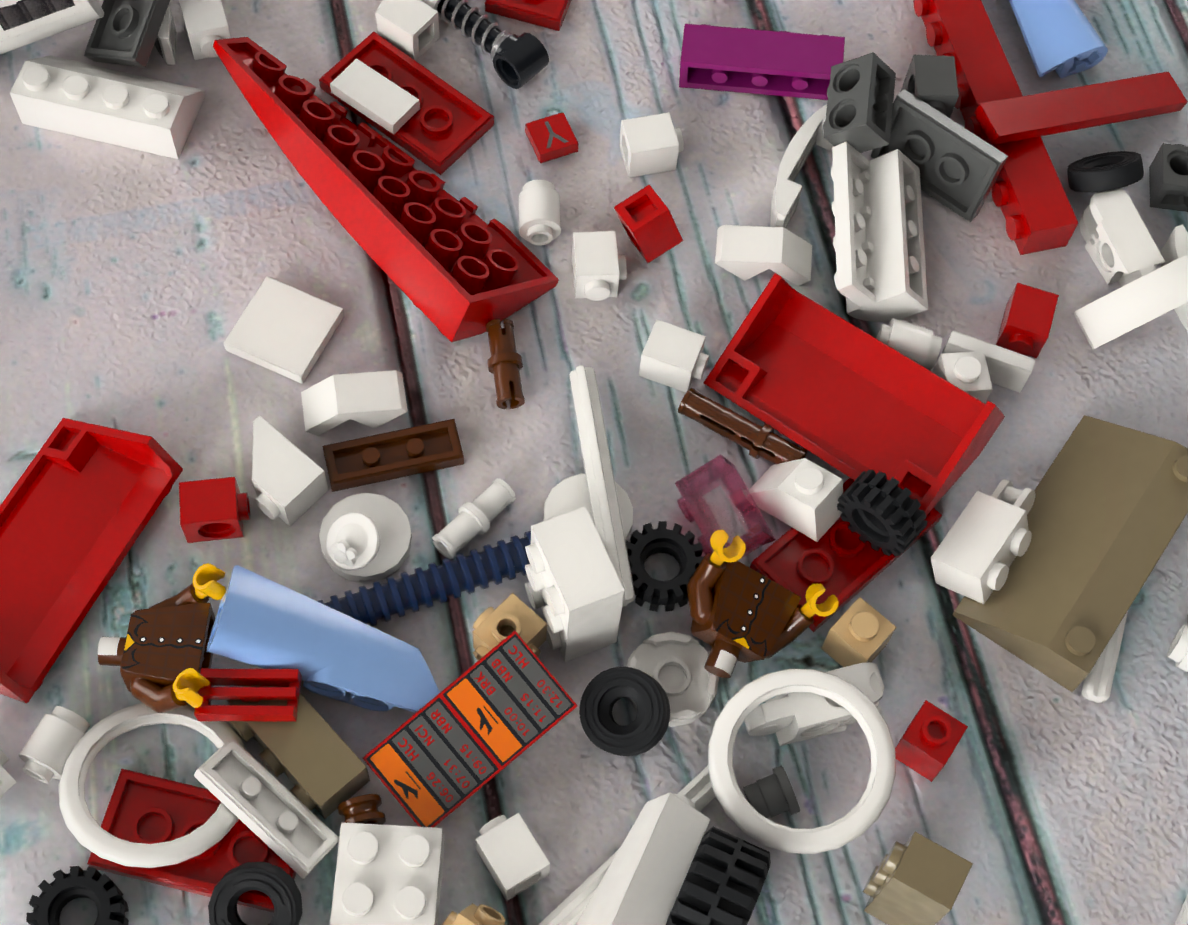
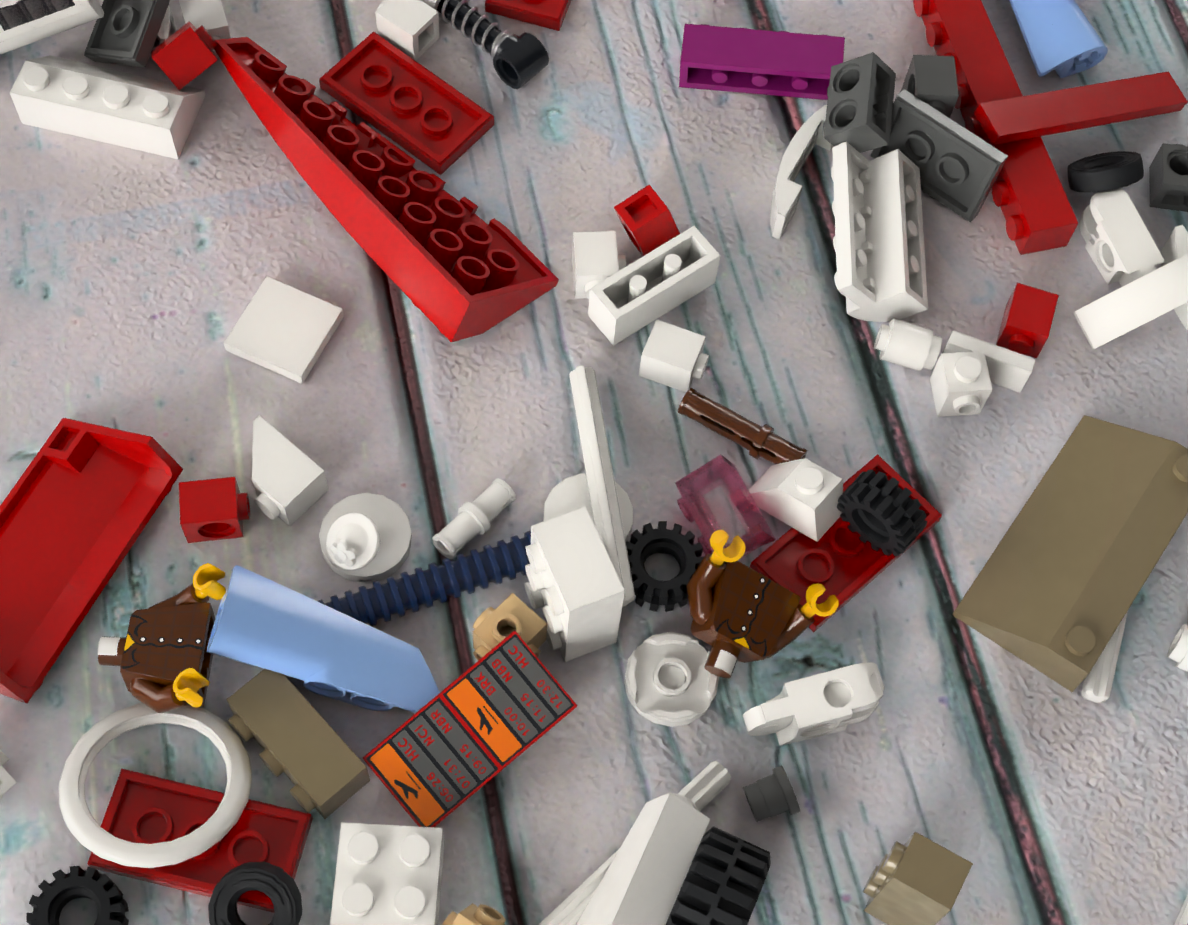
(52, 743): white brick -> none
(185, 54): none -> red brick
(249, 677): red tile -> none
(267, 807): white tile -> none
(362, 809): reddish brown bush -> none
(363, 397): white slope -> none
(375, 96): white tile -> none
(393, 455): reddish brown tile -> none
(505, 363): reddish brown pin -> none
(511, 855): white brick -> none
(539, 212): white brick -> none
(551, 137): red tile -> none
(597, 708): black tyre -> none
(650, 144): white brick -> none
(653, 285): none -> white brick
(755, 249): white slope -> none
(799, 839): white wedge -> none
(851, 396): red slope -> none
(858, 635): tan brick -> none
(929, 740): red brick -> none
(984, 542): white brick -> none

